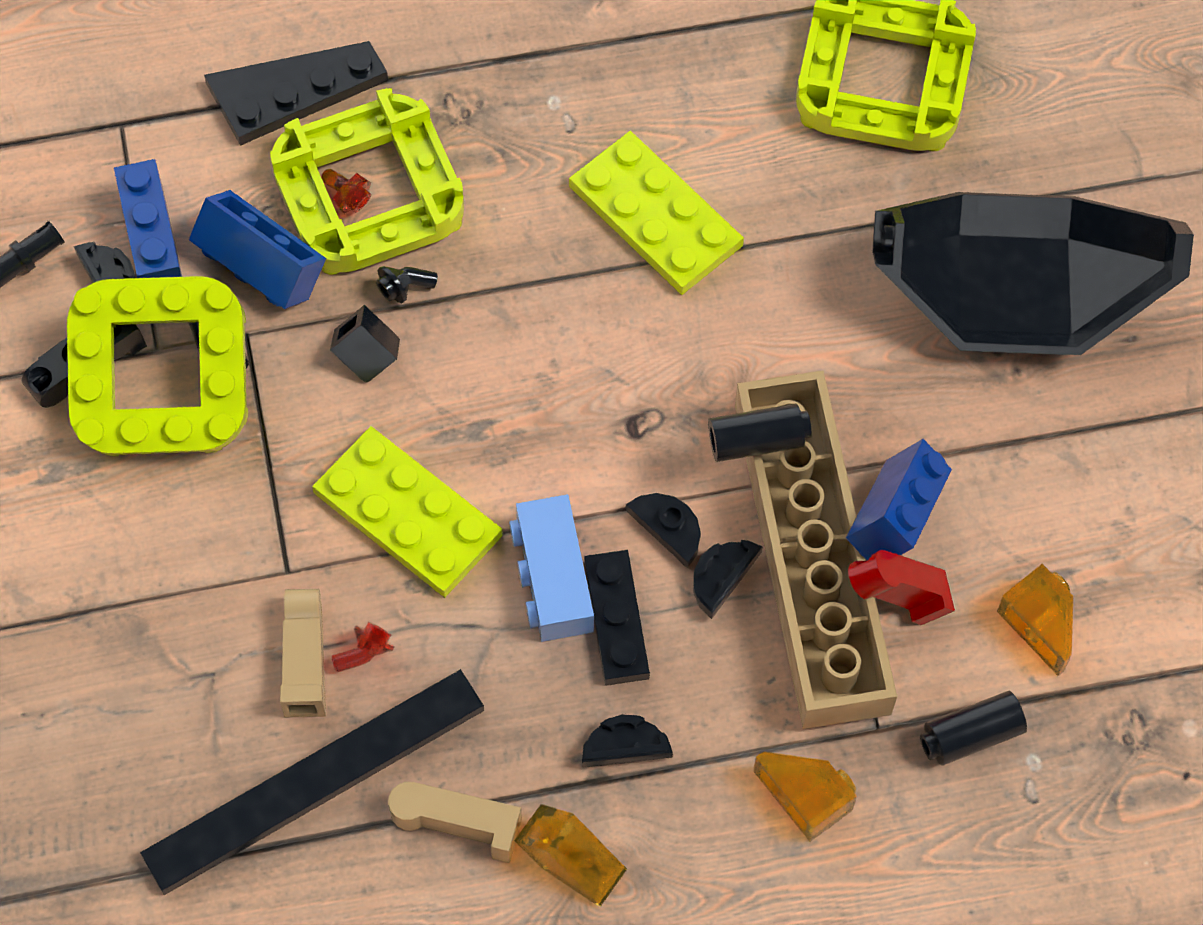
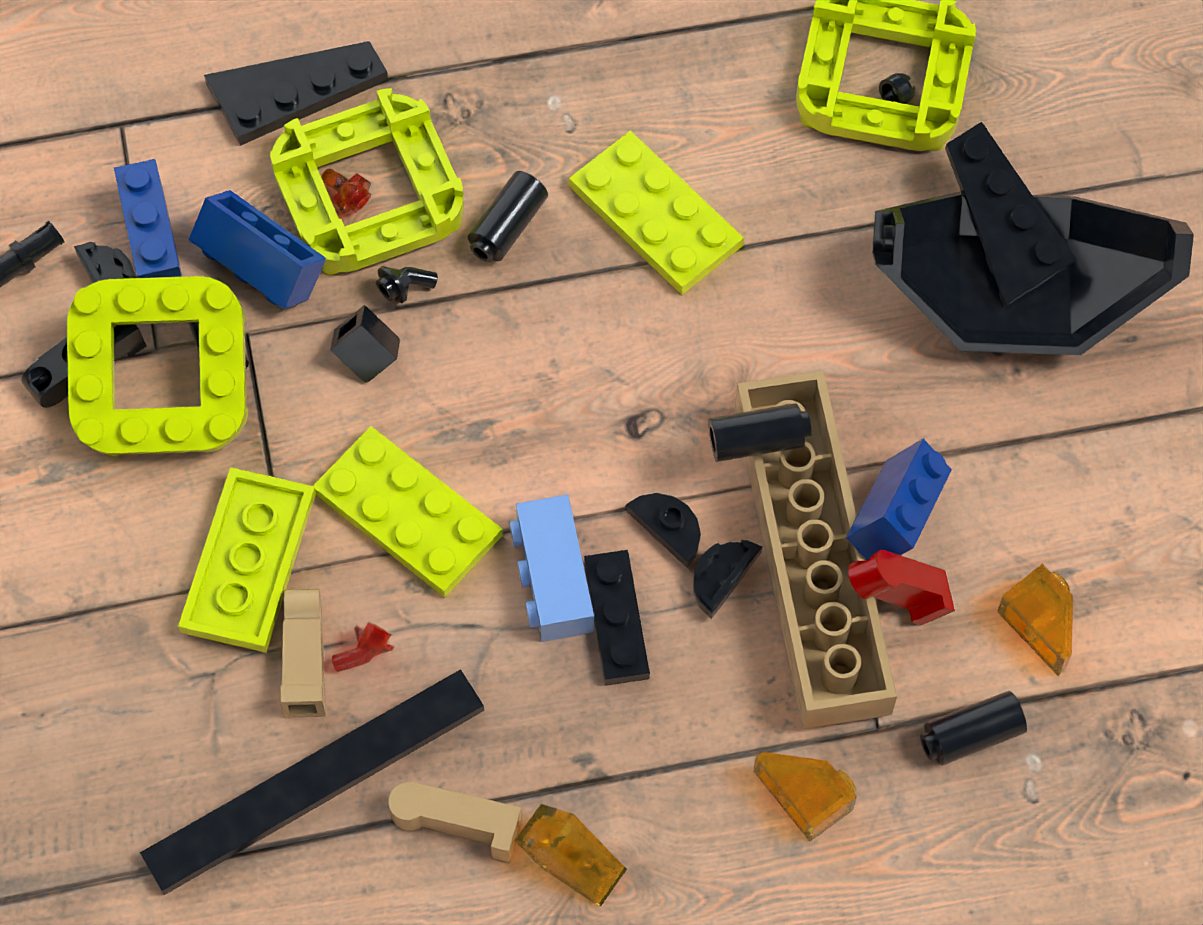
(247, 560): none -> neon yellow plate
(507, 217): none -> black brick
(625, 741): black plate -> none
(897, 88): none -> black hinge
(1012, 227): none -> black wing

